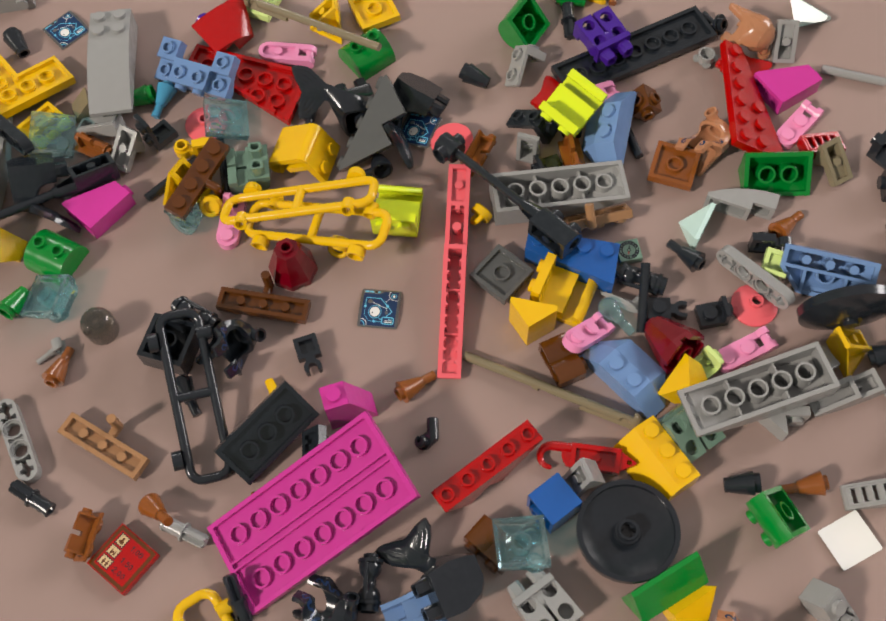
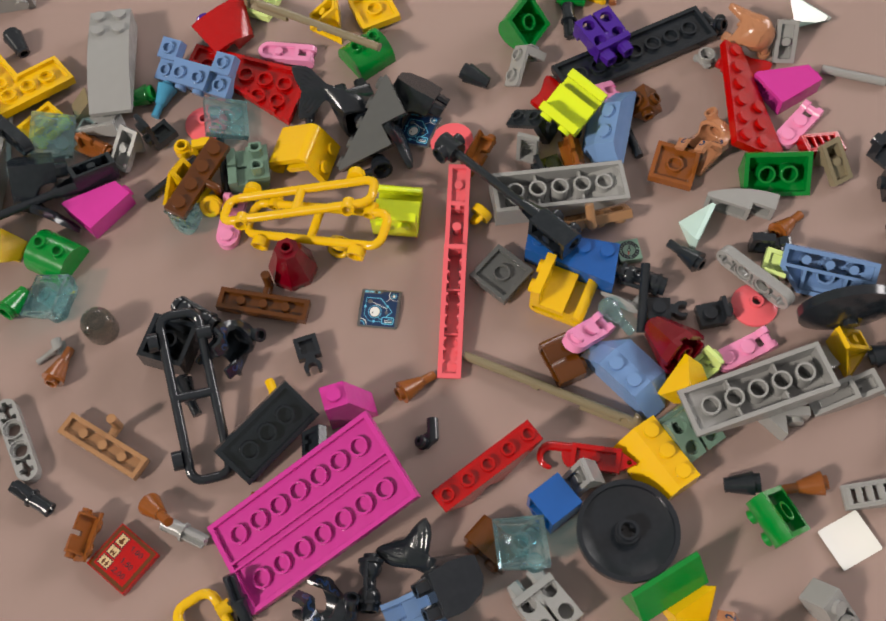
(66, 29): sticker -> none
(532, 318): yellow slope -> none

